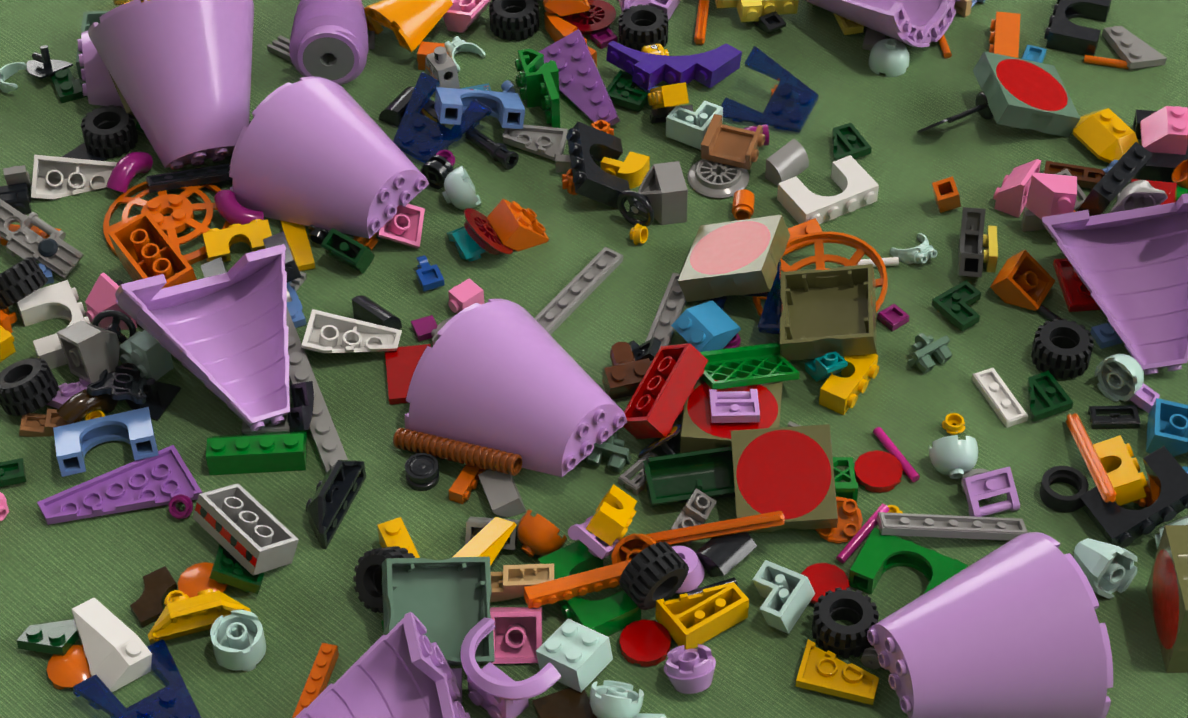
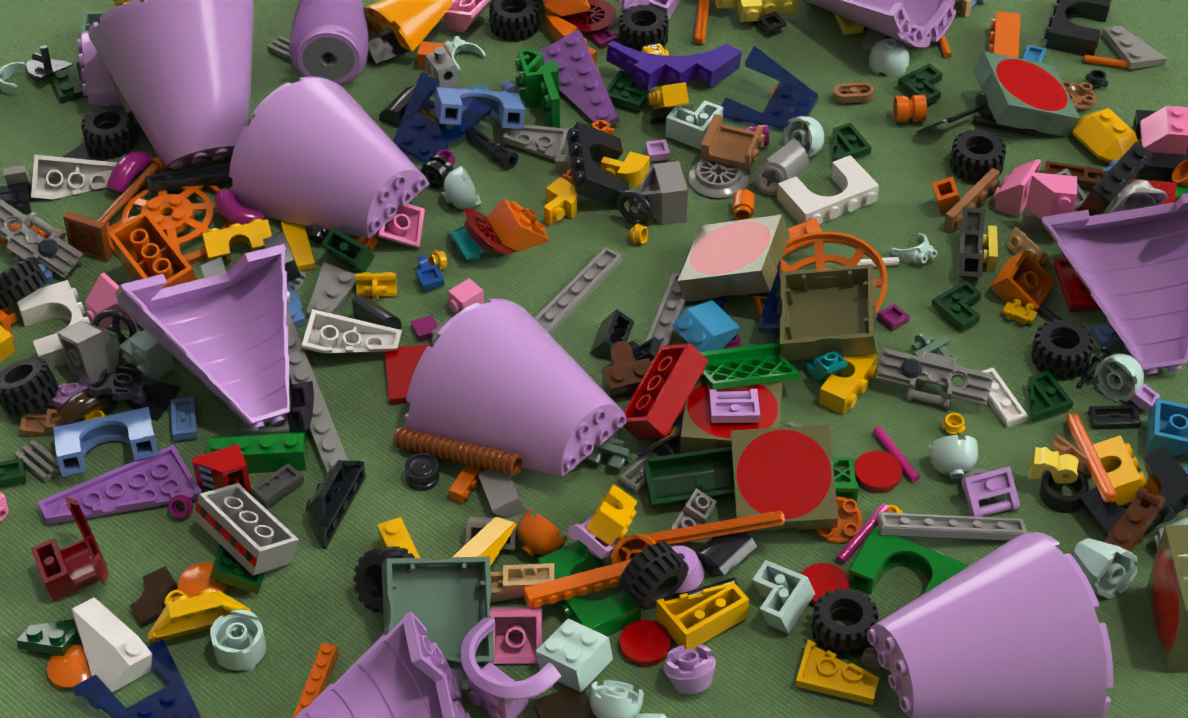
(29, 451): none -> light grey tile
(73, 566): none -> dark red piece
(91, 235): none -> dark orange tile
(184, 418): none -> medium blue plate
(221, 469): none -> red slope
(277, 485): none -> dark grey plate
(332, 289): none -> light grey wing
(376, 284): none -> yellow hips
(384, 48): none -> black brick
(439, 258): none -> yellow plate
(560, 201): none -> yellow brick
(612, 330): none -> black brick
(657, 150): none -> lavender plate
(761, 180): none -> light grey gear
(806, 132): none -> light aqua cylinder
(853, 92): none -> medium nougat plate
(912, 108): none -> orange wheel
(921, 83): none -> dark green plate
(934, 369): none -> light grey piece
(972, 199): none -> medium nougat plate
(976, 154): none -> black tyre
(992, 123): none -> black bar
(1018, 313): none -> yellow piece
(1019, 241): none -> tan hinge
(1061, 466): none -> light yellow leg
(1065, 447): none -> medium nougat slope
(1081, 94): none -> medium nougat dish
(1095, 360): none -> black piece
(1097, 78): none -> black plate
(1136, 520): none -> reddish brown plate

